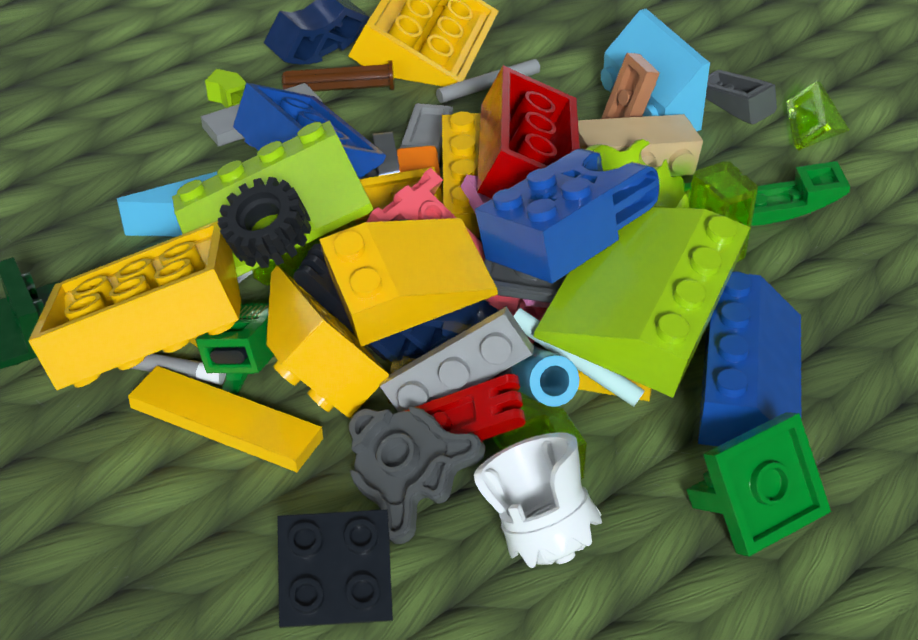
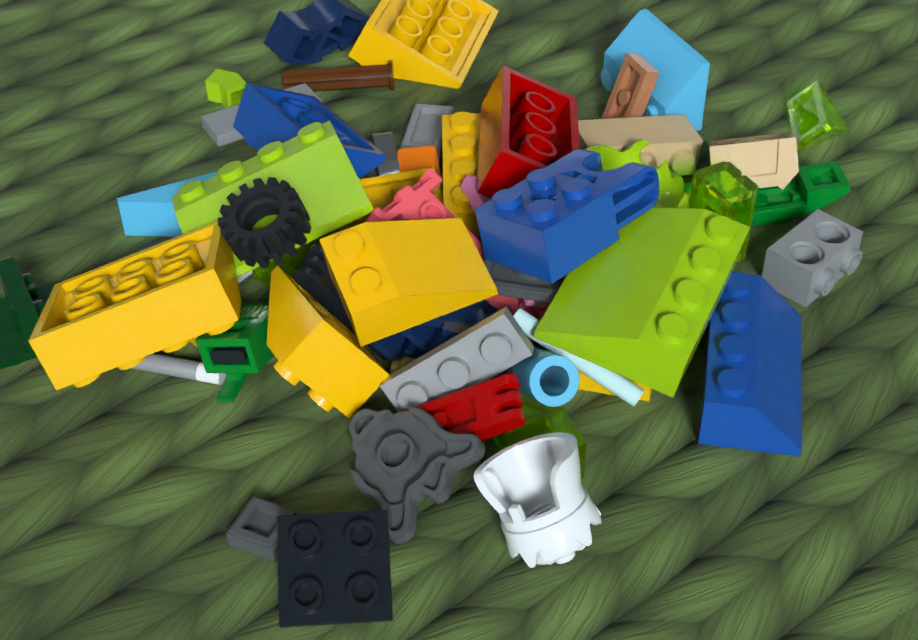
(226, 418): yellow tile -> none
(257, 528): none -> dark grey tile
(482, 82): light grey bar -> none
(742, 96): dark grey slope -> none
(763, 484): green bracket -> none
(765, 159): none -> tan slope
(812, 257): none -> light grey brick

